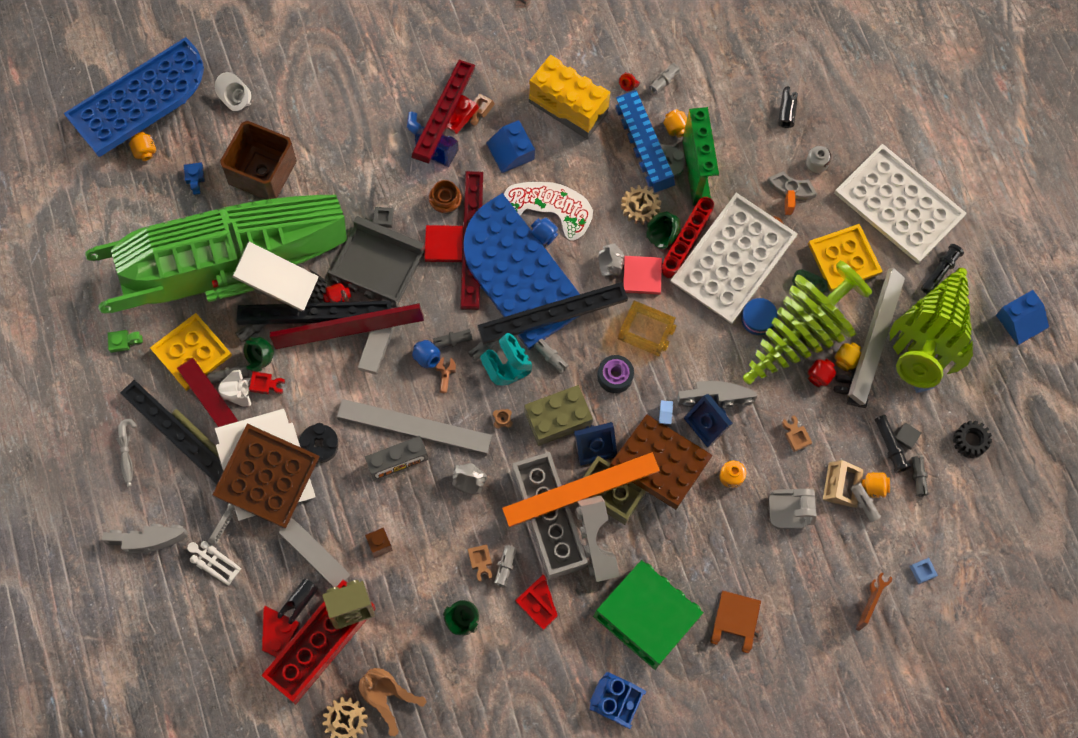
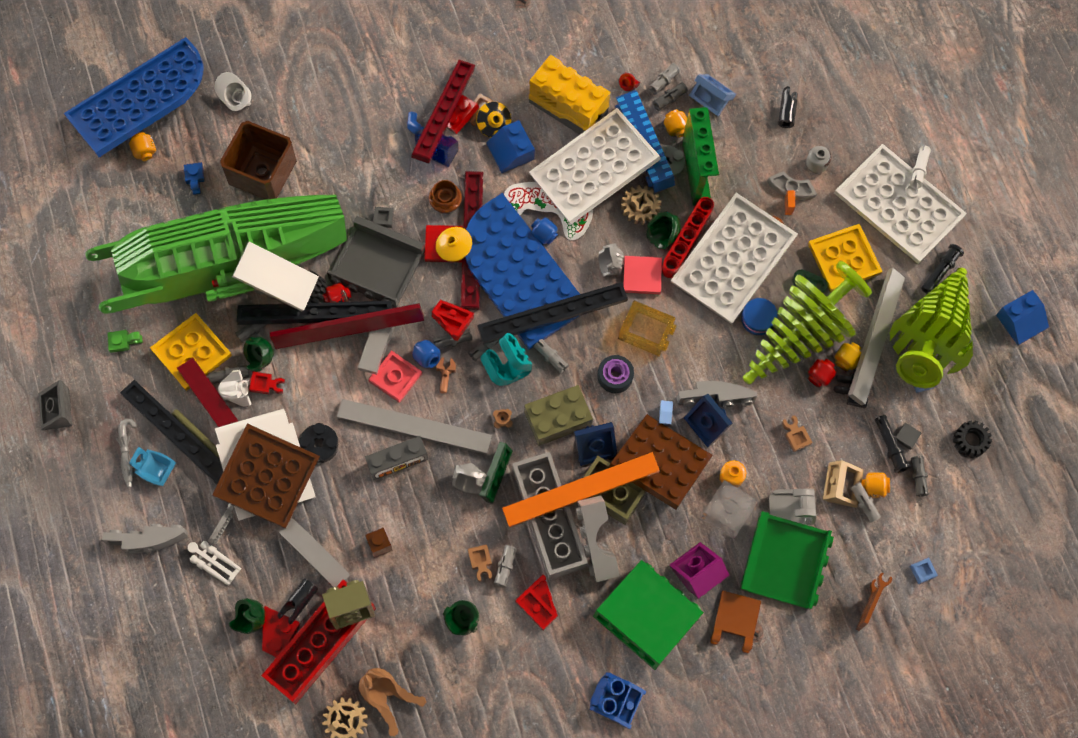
(55, 406): none -> dark grey slope
(153, 466): none -> dark azure piece
(248, 616): none -> dark green cap
(395, 376): none -> coral tile
(452, 318): none -> red wing
(456, 250): none -> yellow dish
(485, 118): none -> dish
(496, 472): none -> dark green tile
(594, 166): none -> white plate
(670, 96): none -> dark grey pin
(699, 569): none -> magenta slope
(711, 93): none -> medium blue bracket
(729, 509): none -> clear brick
(786, 561): none -> green panel
(919, 171): none -> white pin

